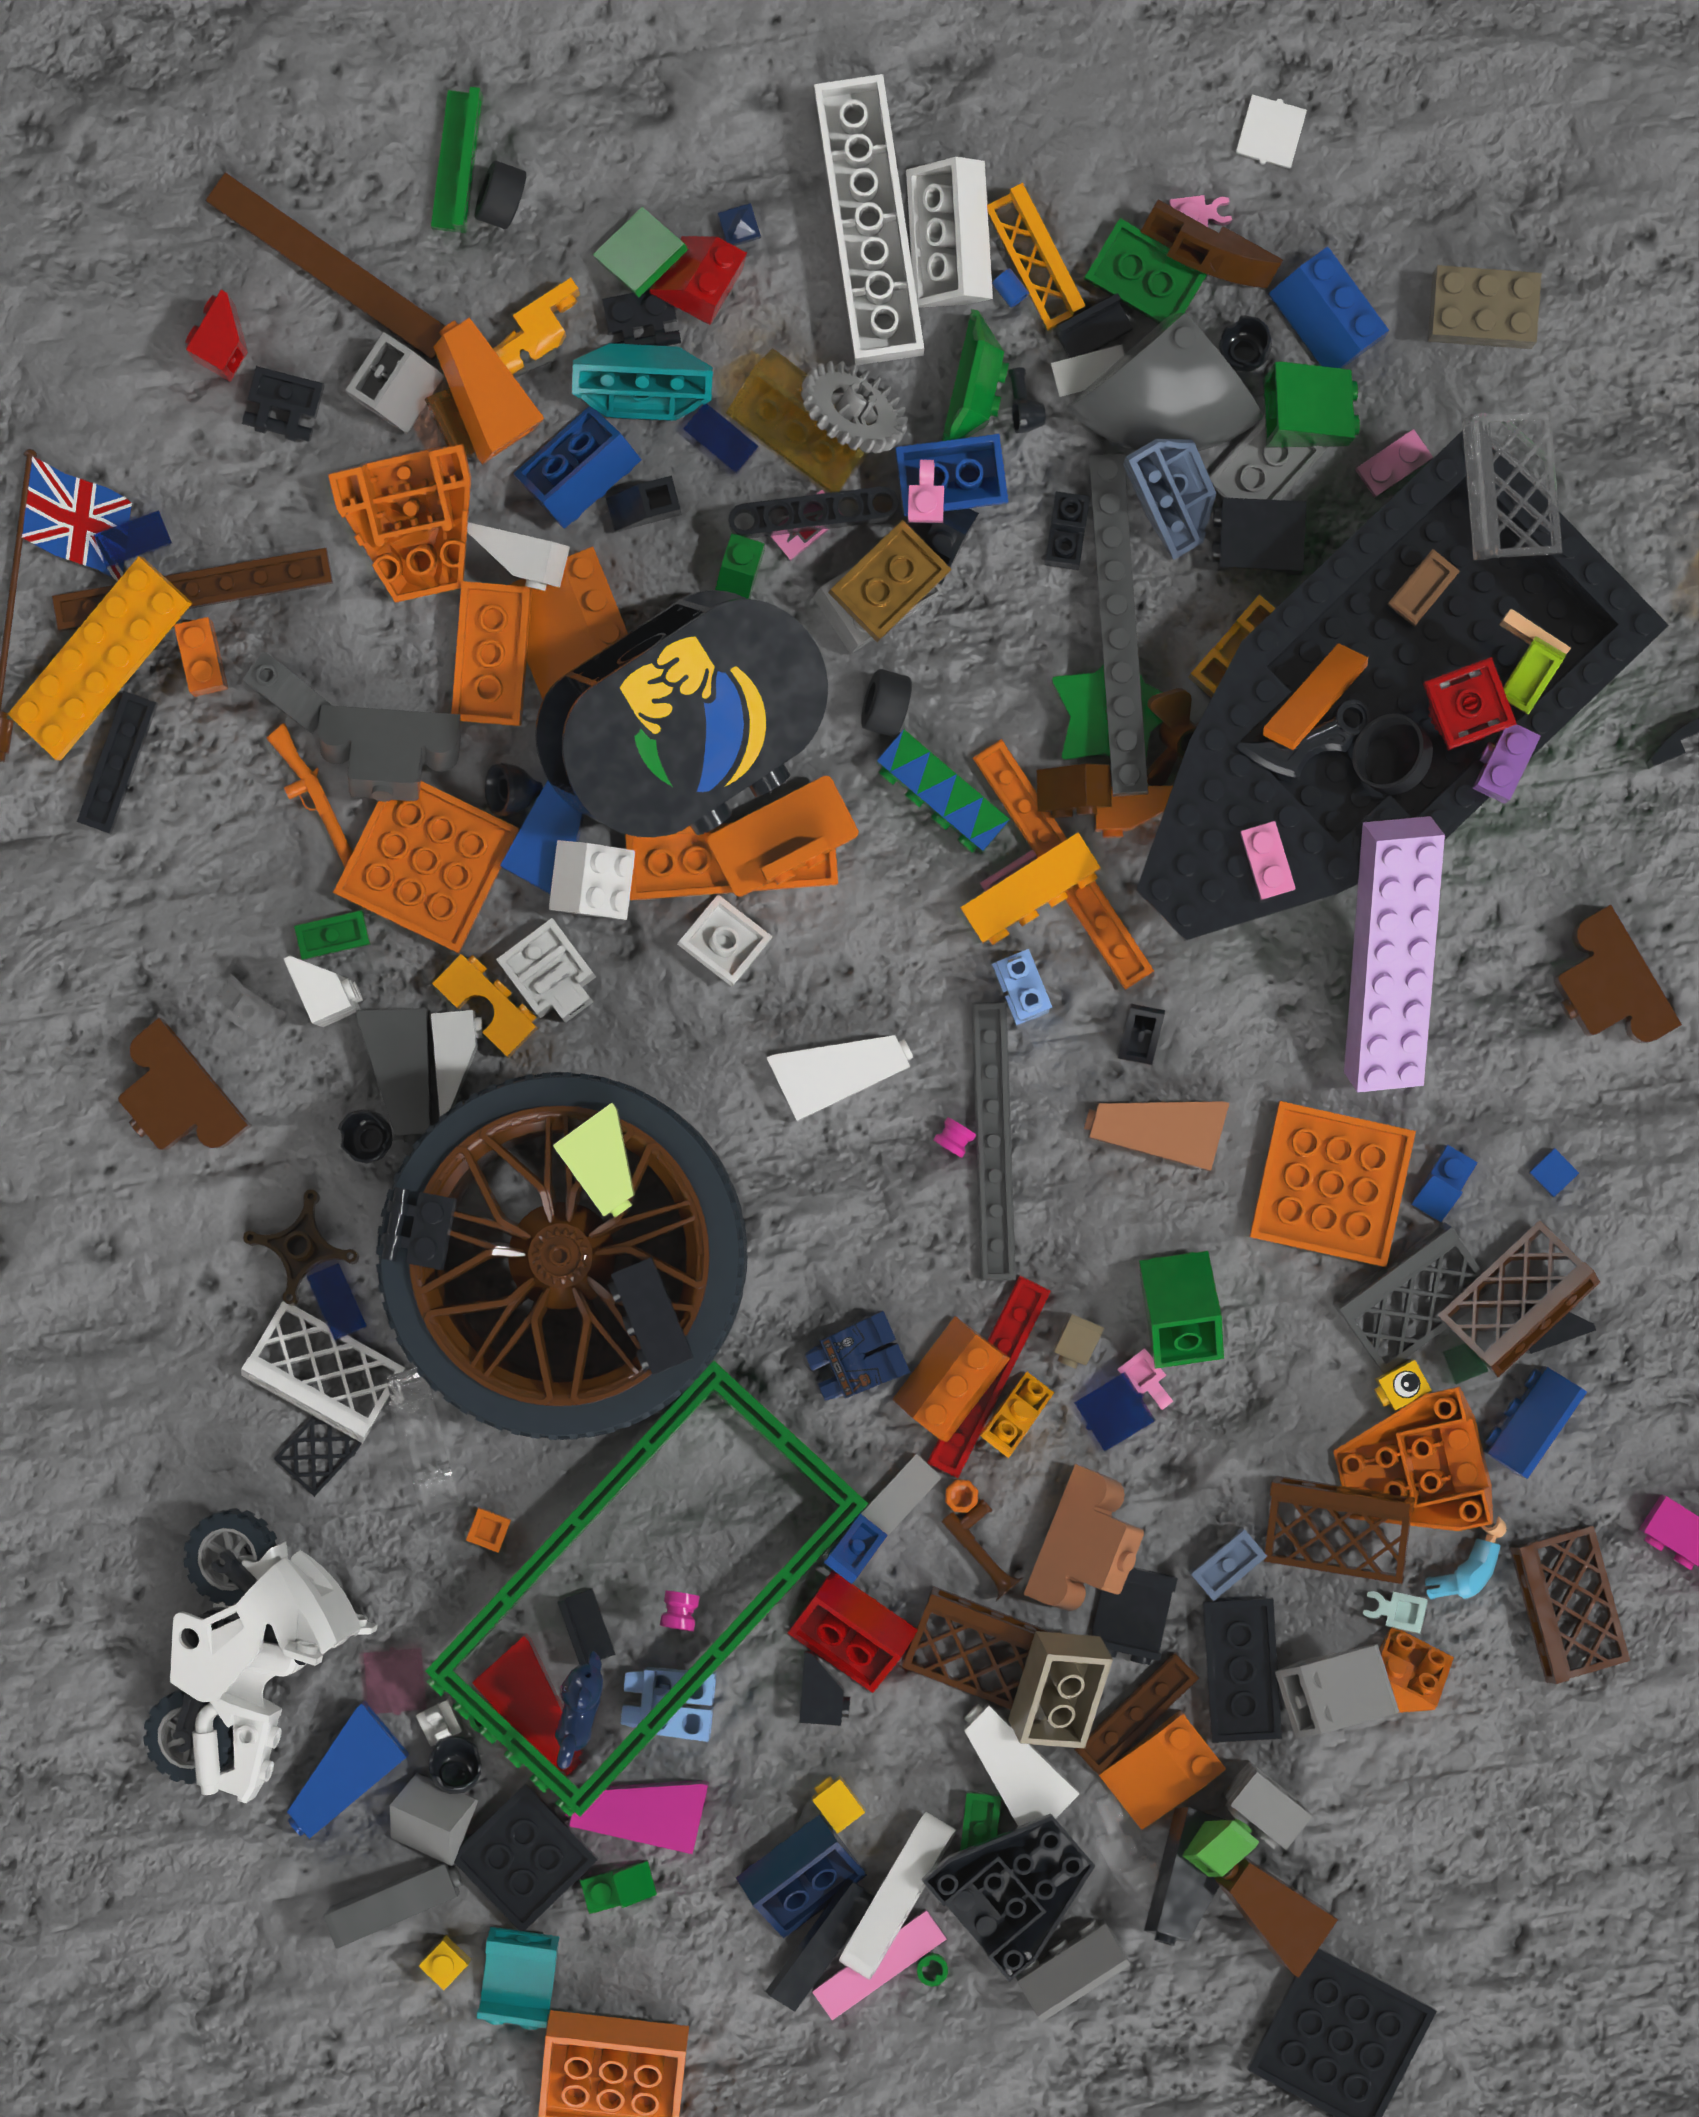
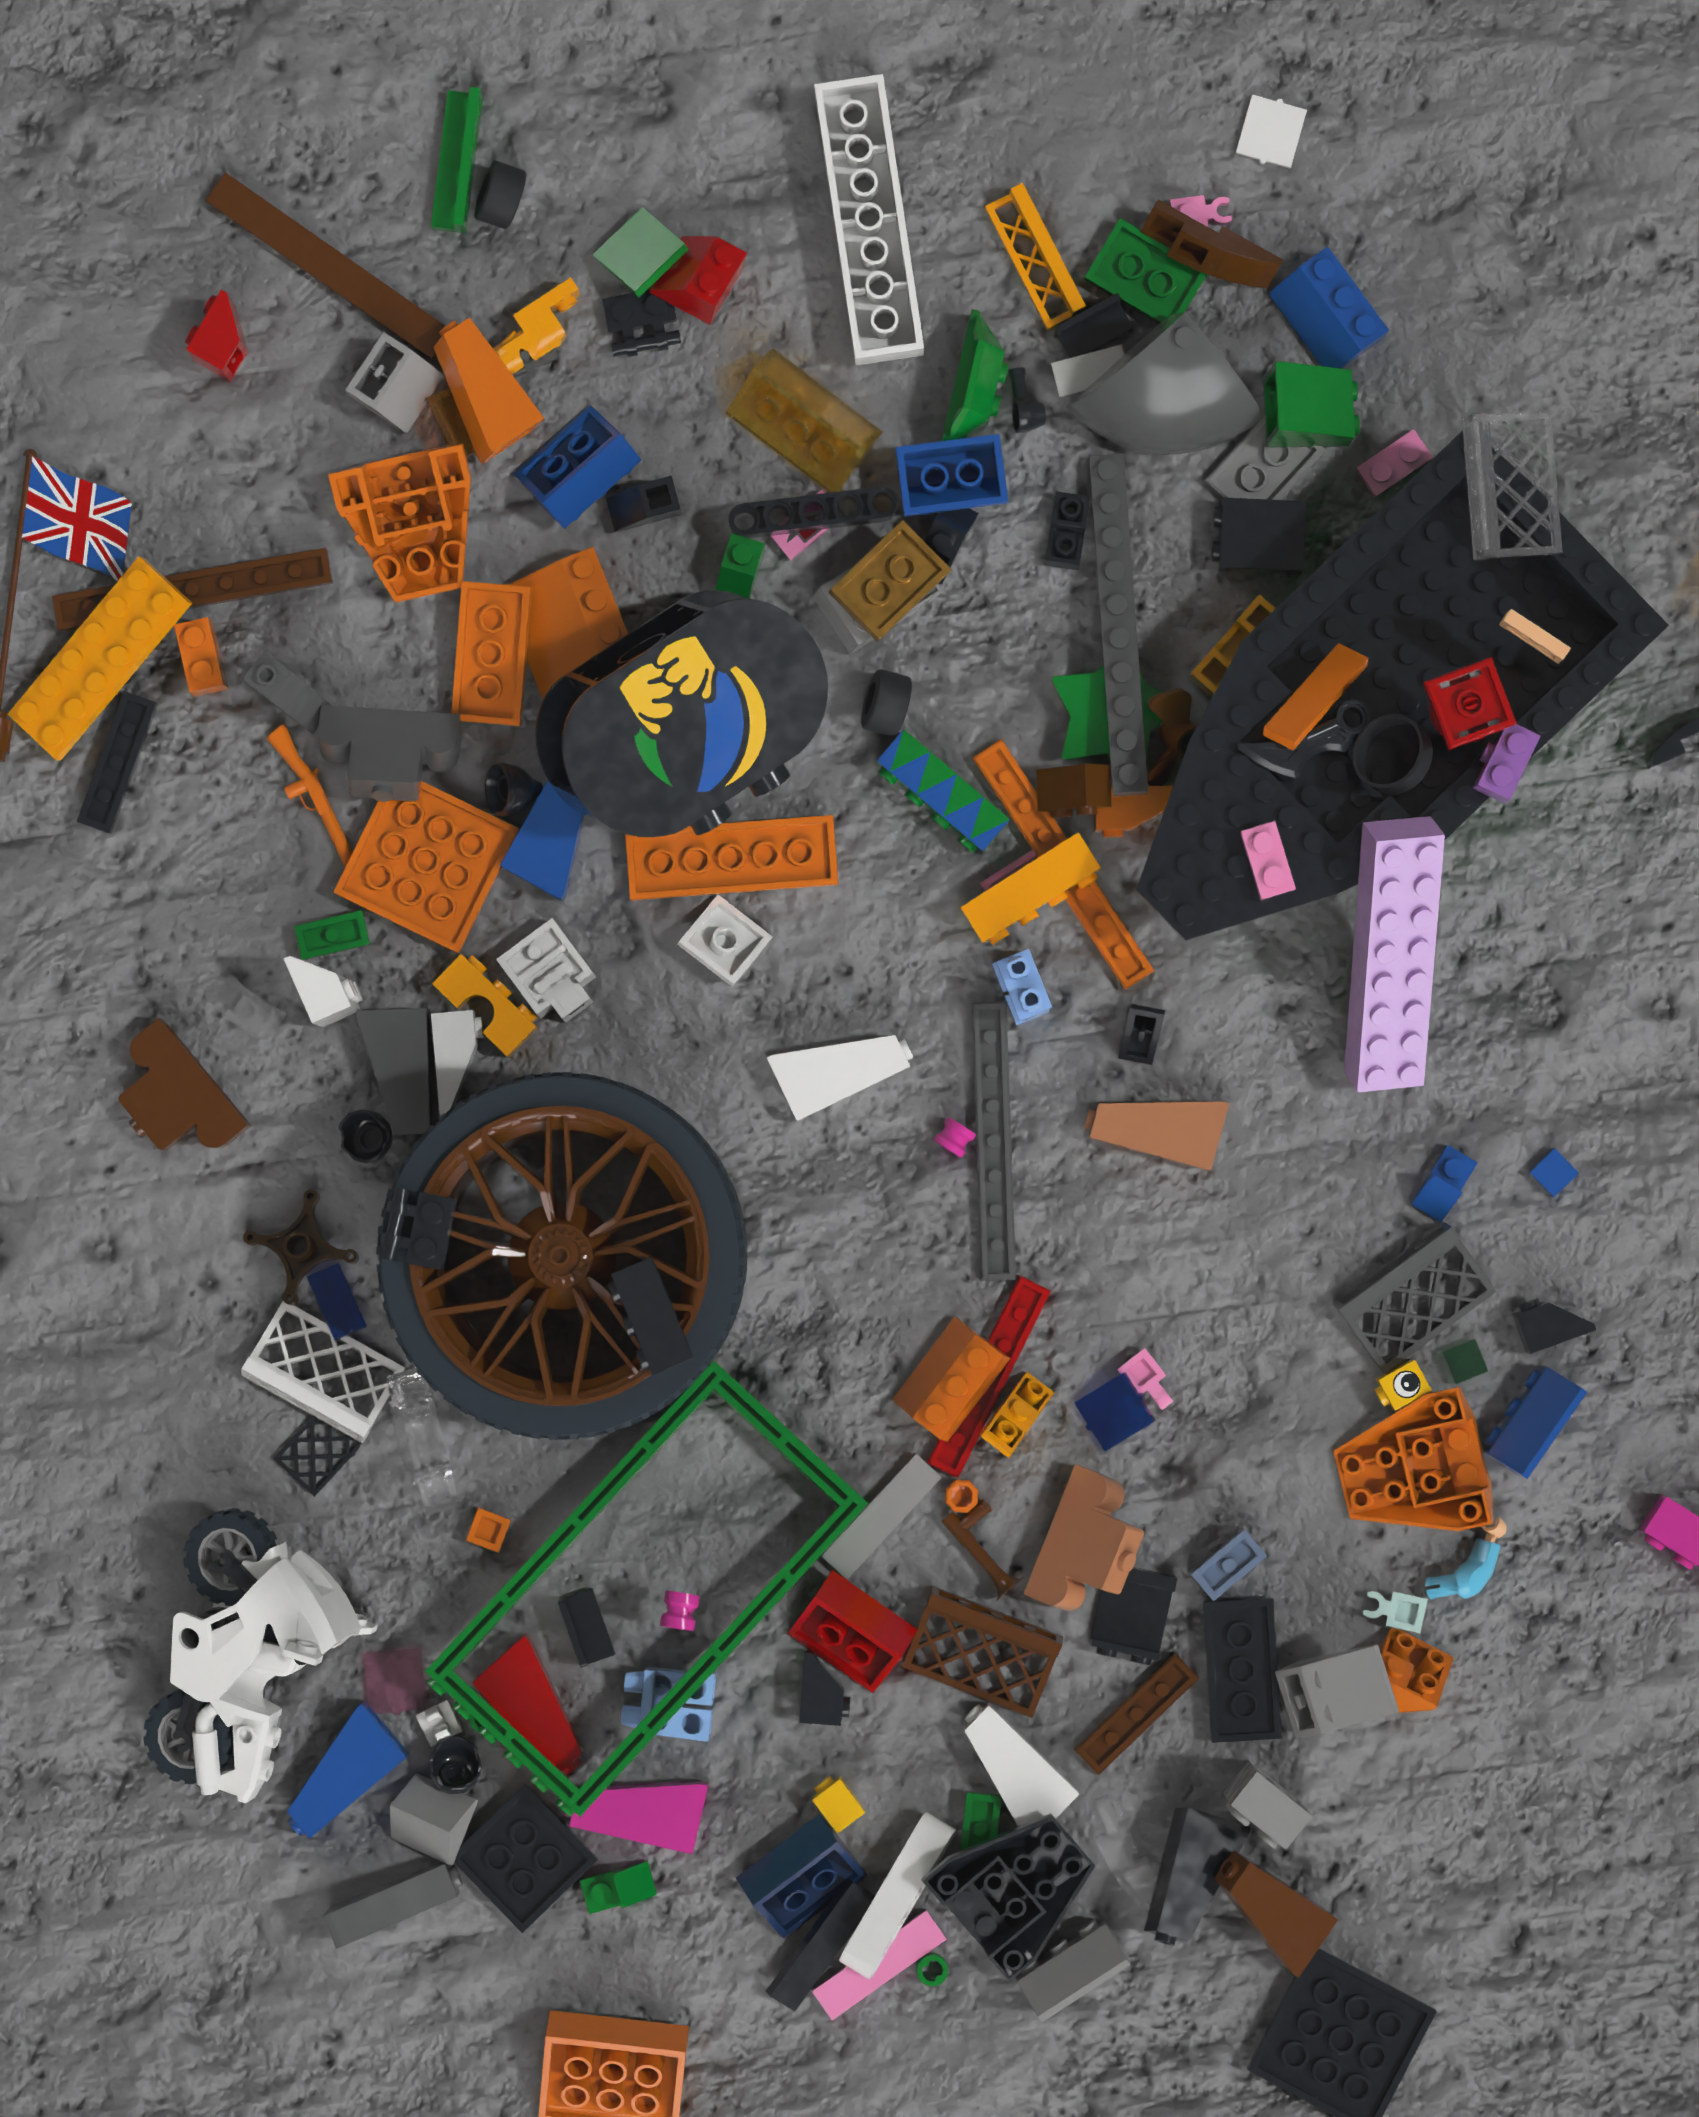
(132, 539): clear blue tile -> none
(286, 393): black plate -> none
(444, 1962): yellow brick -> none
(518, 1978): teal panel -> none
(524, 556): white slope -> none
(581, 1700): dark blue animal -> none
(592, 879): white brick -> none
(599, 1161): yellowish green slope -> none
(642, 381): teal wedge -> none
(721, 438): clear blue tile -> none
(739, 225): dark blue tile -> none
(783, 837): orange bracket -> none
(851, 1367): dark blue hips -> none
(855, 1548): blue slope -> none
(856, 406): light grey gear -> none
(925, 499): bright pink plate -> none
(949, 232): white slope -> none
(1010, 288): blue hinge -> none
(1060, 1689): dark tan brick -> none
(1077, 1341): dark tan slope -> none
(1162, 1770): orange slope -> none
(1173, 491): sand blue wedge -> none
(1182, 1309): green slope -> none
(1220, 1846): bright green slope -> none
(1246, 344): black hair -> none
(1332, 1184): orange plate -> none
(1342, 1499): reddish brown fence -> none
(1423, 587): medium nougat tile -> none
(1484, 307): dark tan brick -> none
(1532, 674): lime tile -> none
(1539, 1318): reddish brown fence -> none
(1542, 1615): reddish brown fence -> none
(1613, 983): reddish brown brick -> none

